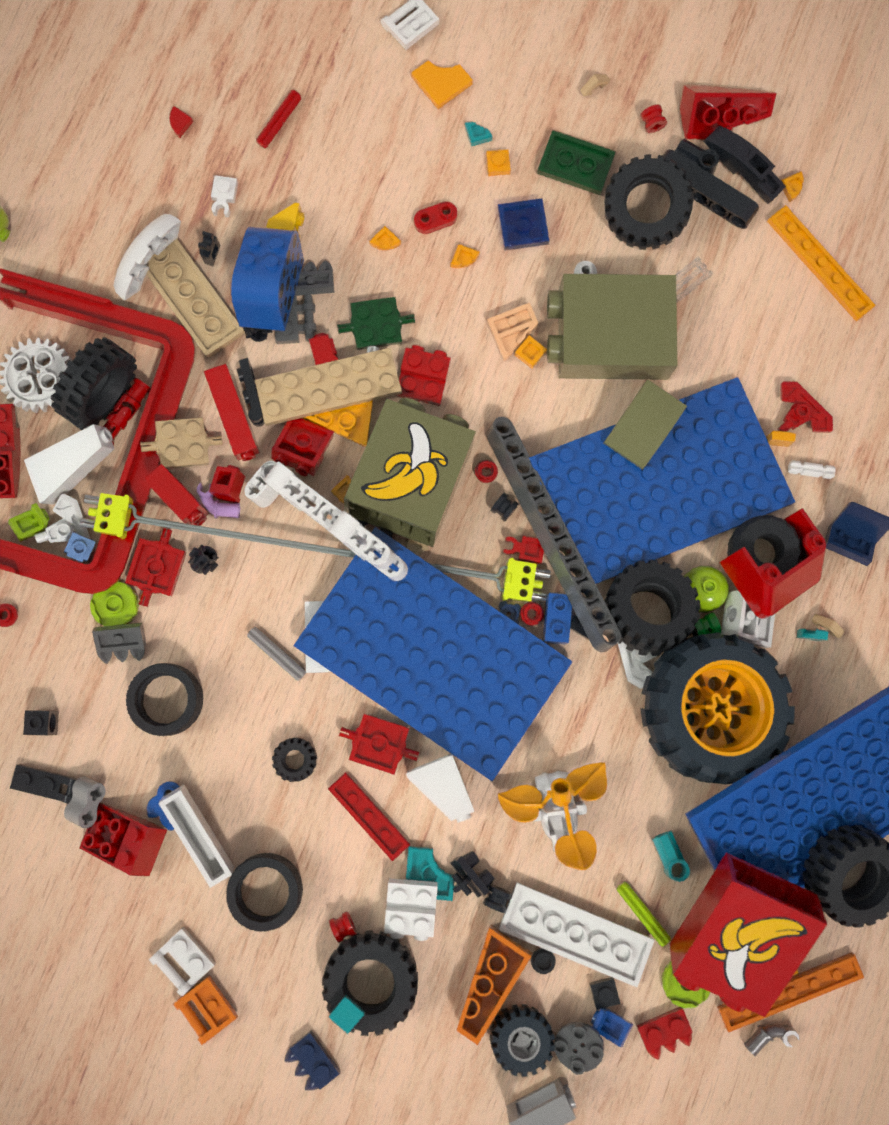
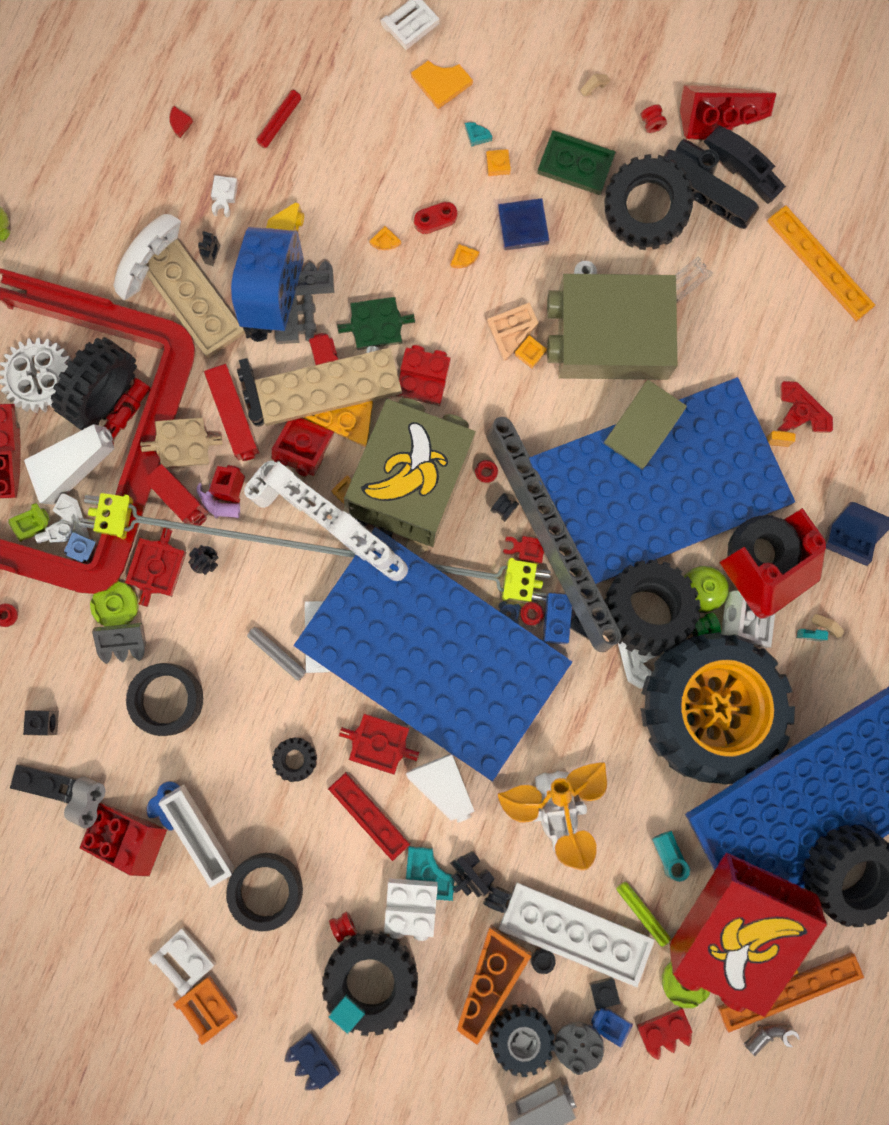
(793, 185): light orange tile -> none
(811, 469): white axle -> none

